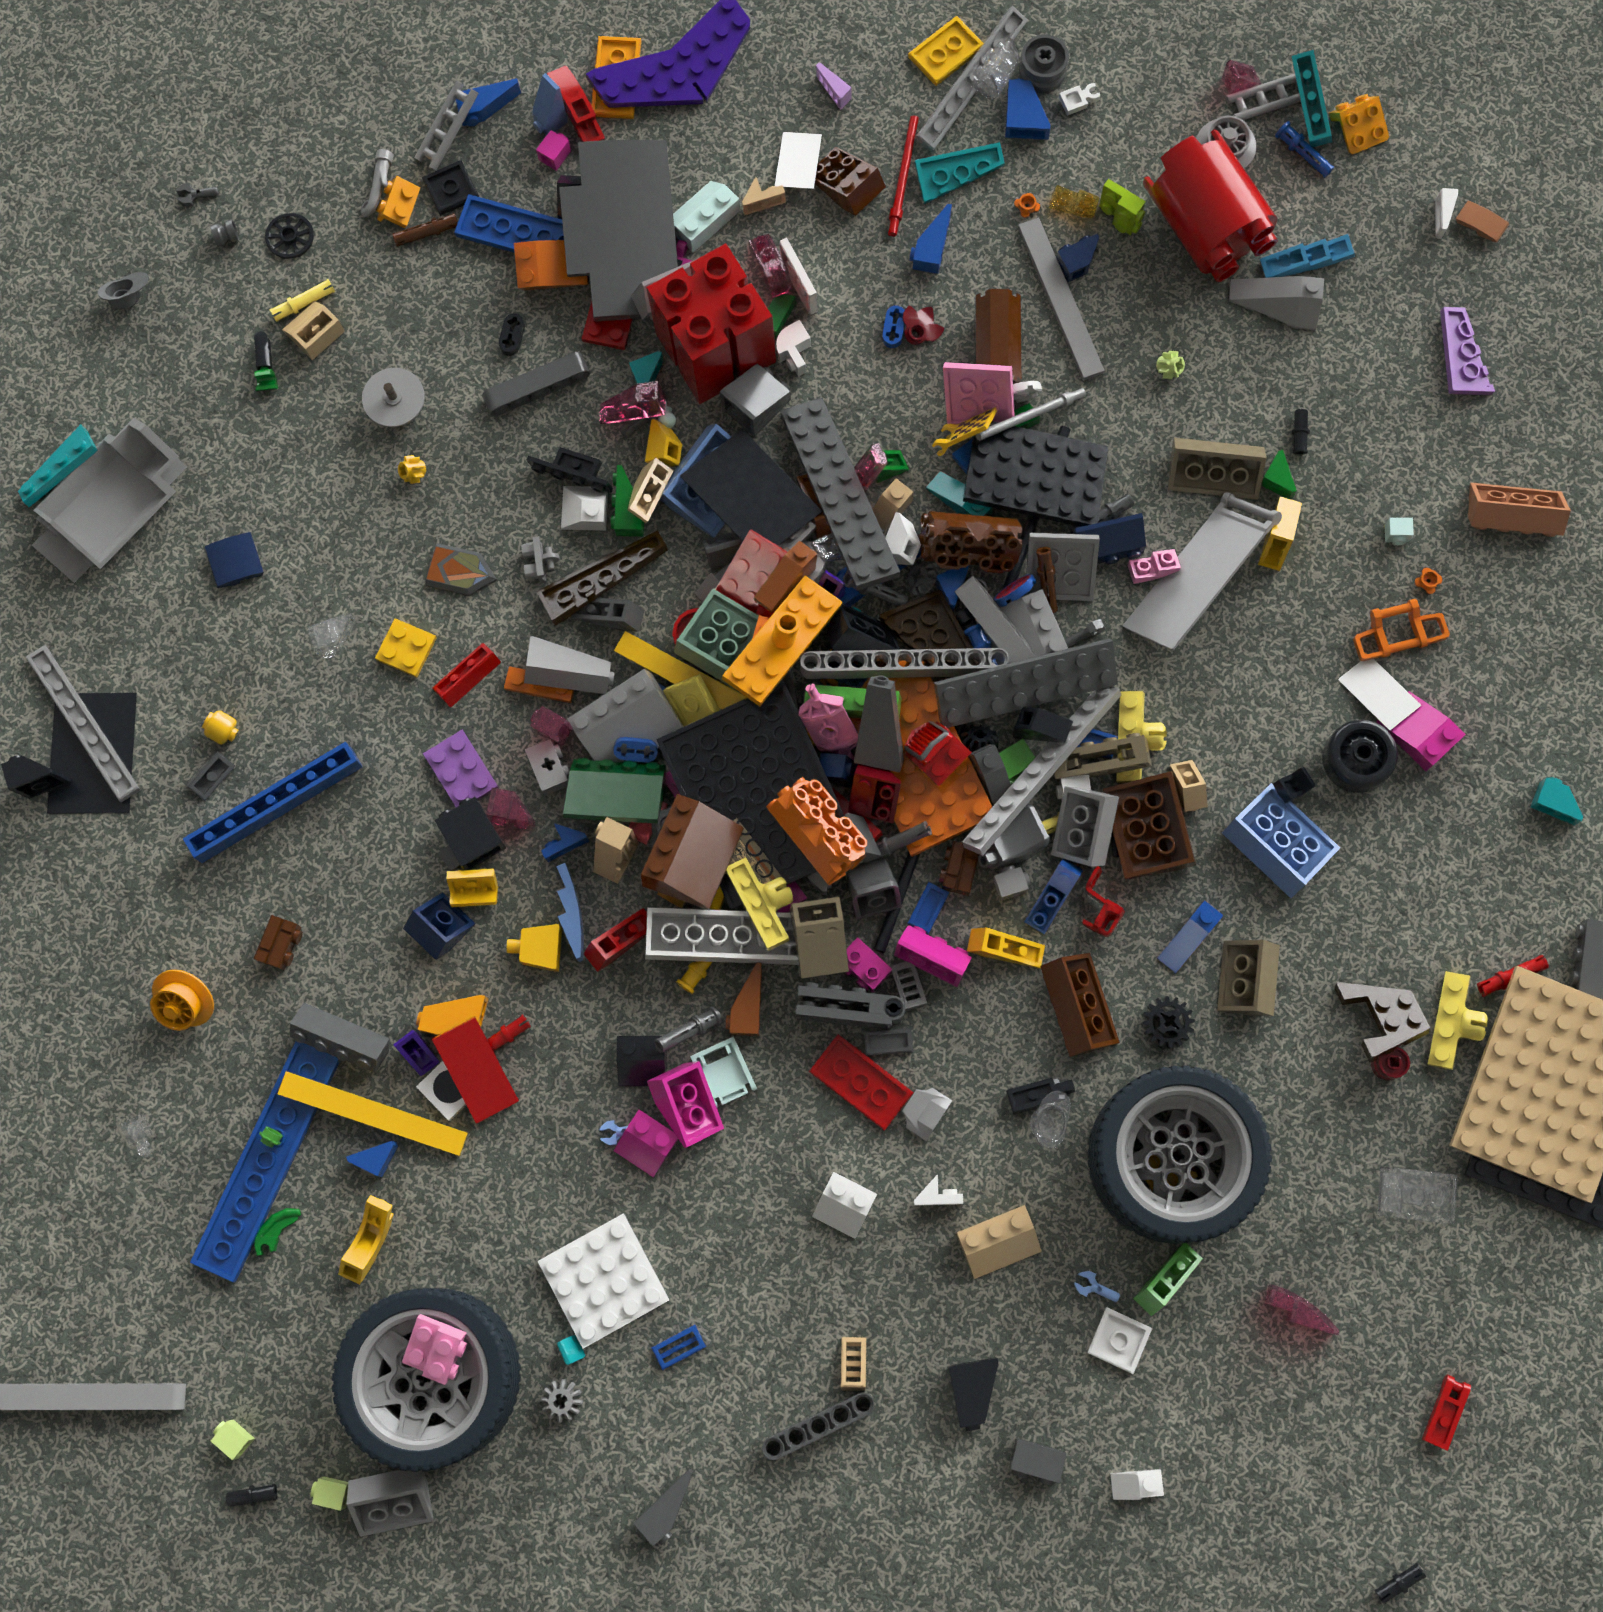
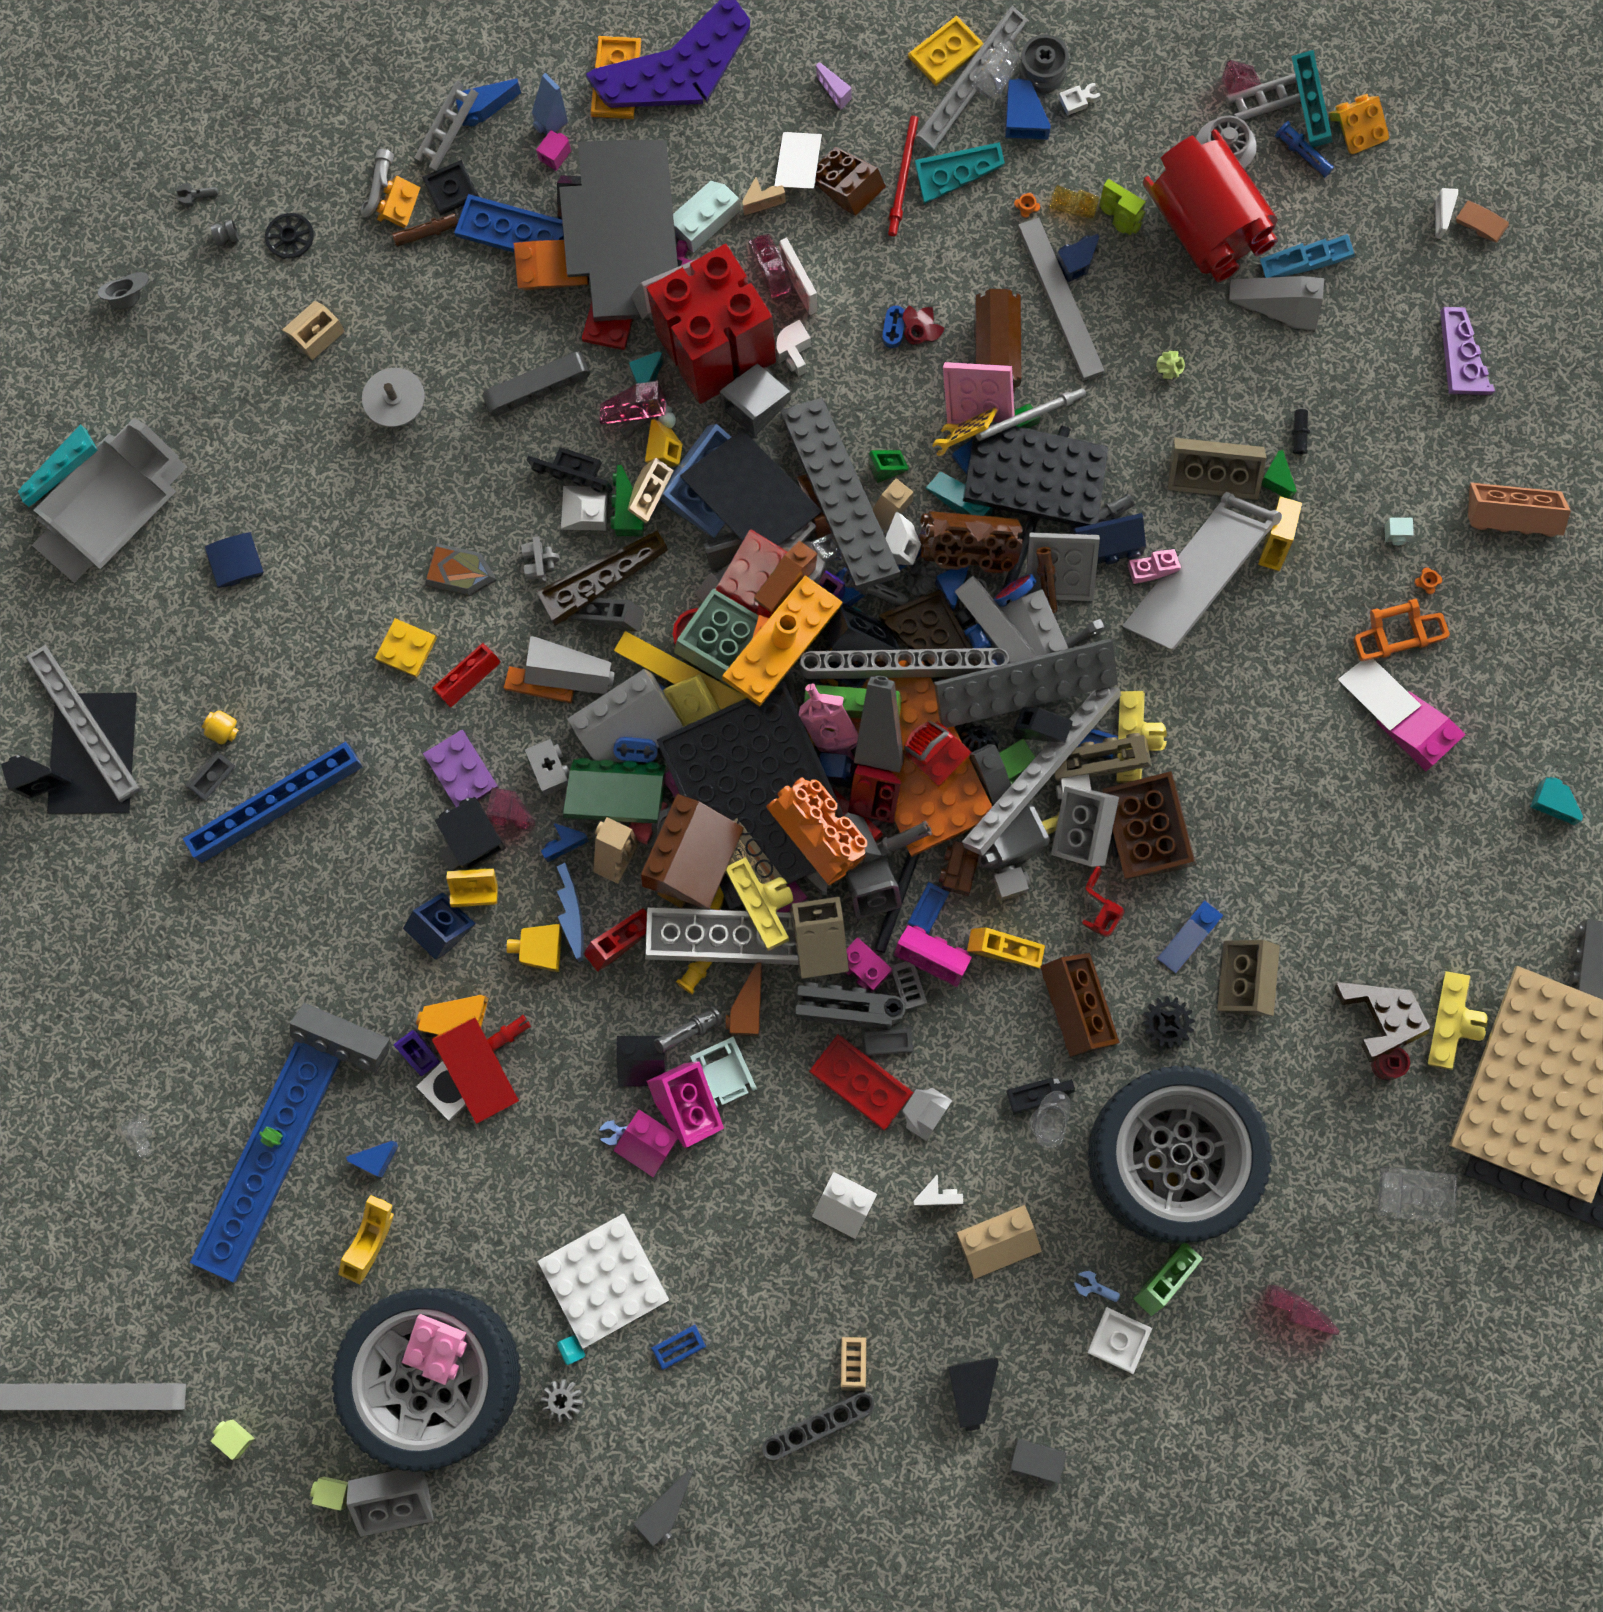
(180, 1000): light orange piece -> none
(252, 1495): black axle -> none
(265, 375): piece -> none
(272, 1228): green piece -> none
(278, 942): reddish brown brick -> none
(302, 300): light yellow pin -> none
(331, 634): clear slope -> none
(372, 1113): yellow tile -> none
(412, 469): yellow gear -> none
(516, 335): black beam -> none
(551, 725): clear pink piece -> none
(577, 105): red slope -> none
(781, 309): green slope -> none
(870, 465): clear pink plate -> none
(931, 243): blue slope -> none
(1026, 390): white tile -> none
(1053, 895): blue slope -> none
(1136, 1484): white slope -> none
(1189, 785): tan slope -> none
(1281, 841): medium blue slope -> none
(1294, 785): black bracket -> none
(1347, 768): black wheel -> none
(1400, 1583): black pin -> none
(1446, 1413): red plate -> none
(1502, 979): red pin -> none

